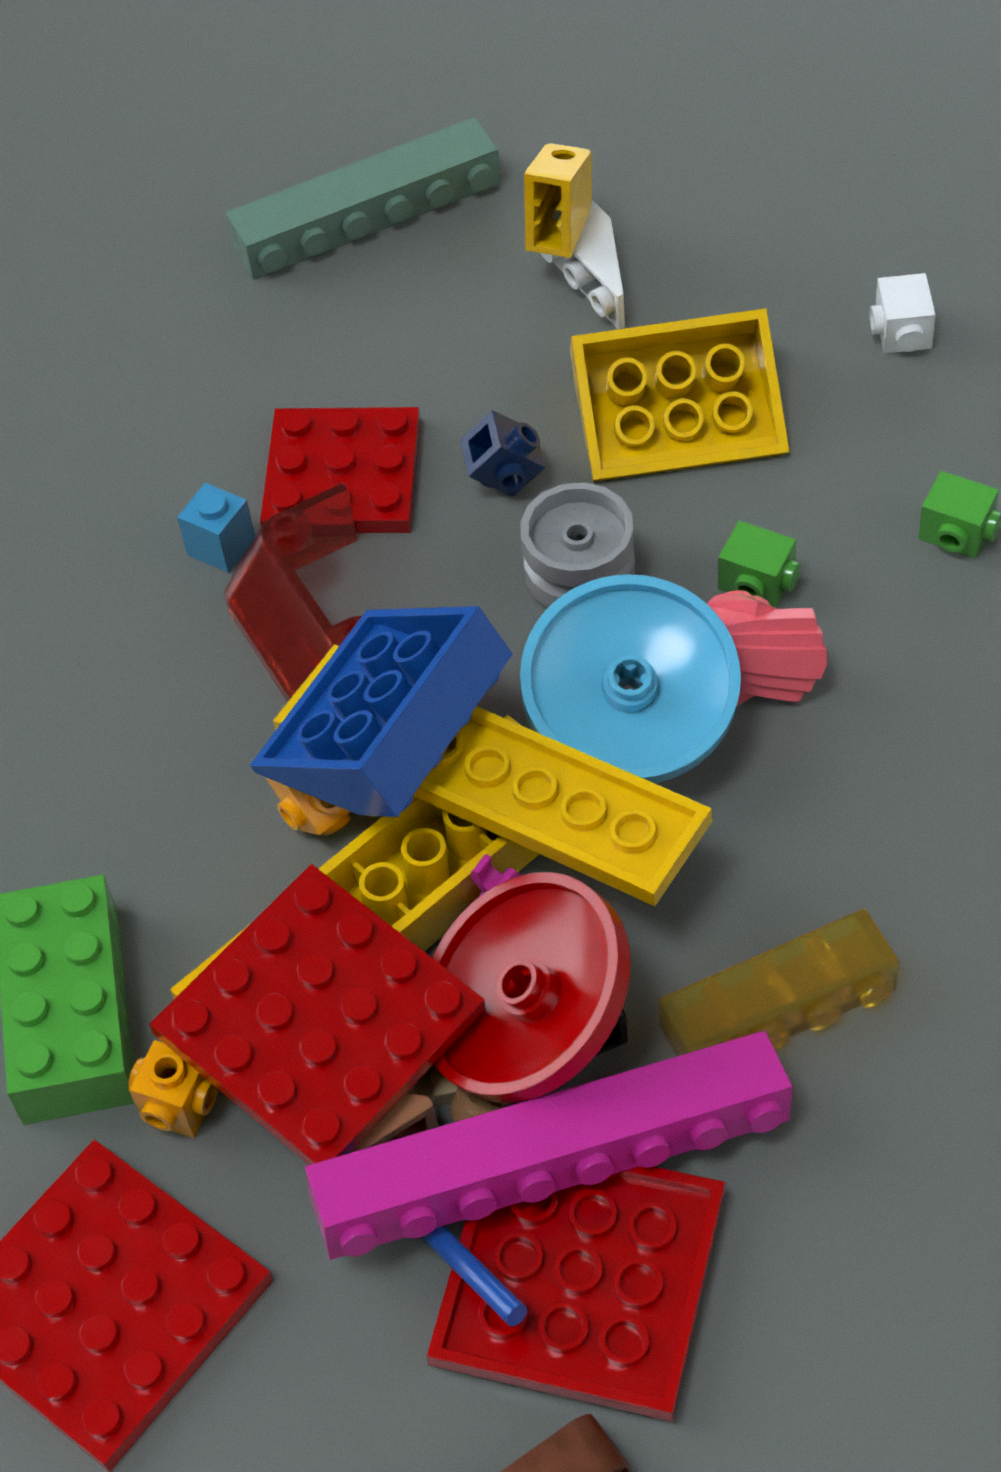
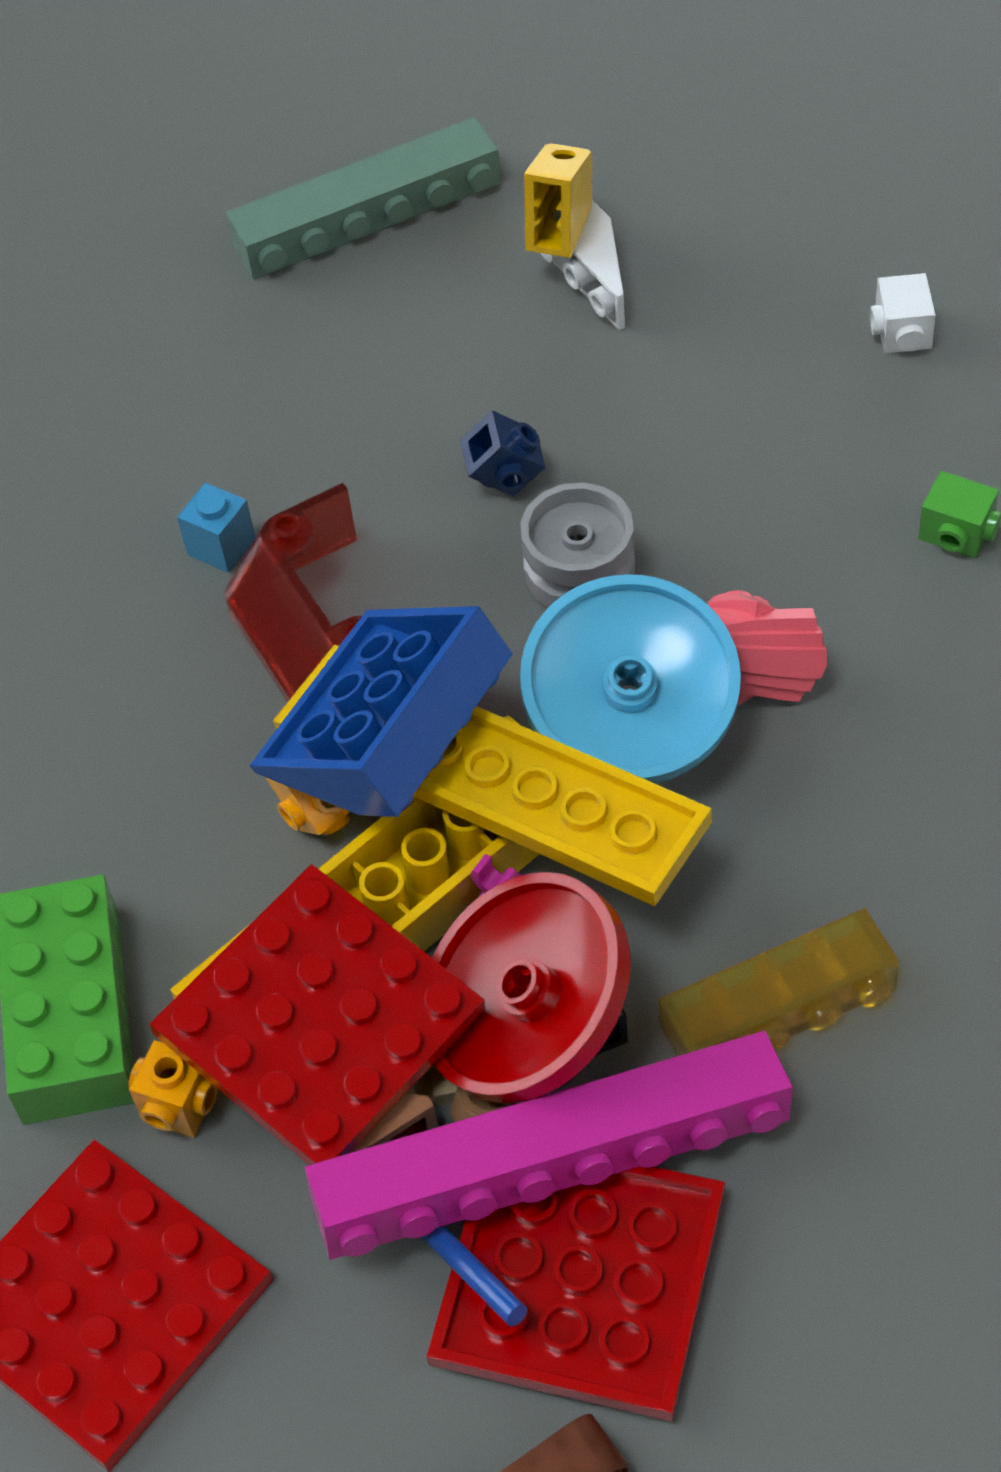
(362, 447): red plate -> none
(678, 395): yellow slope -> none
(758, 563): bright green brick -> none

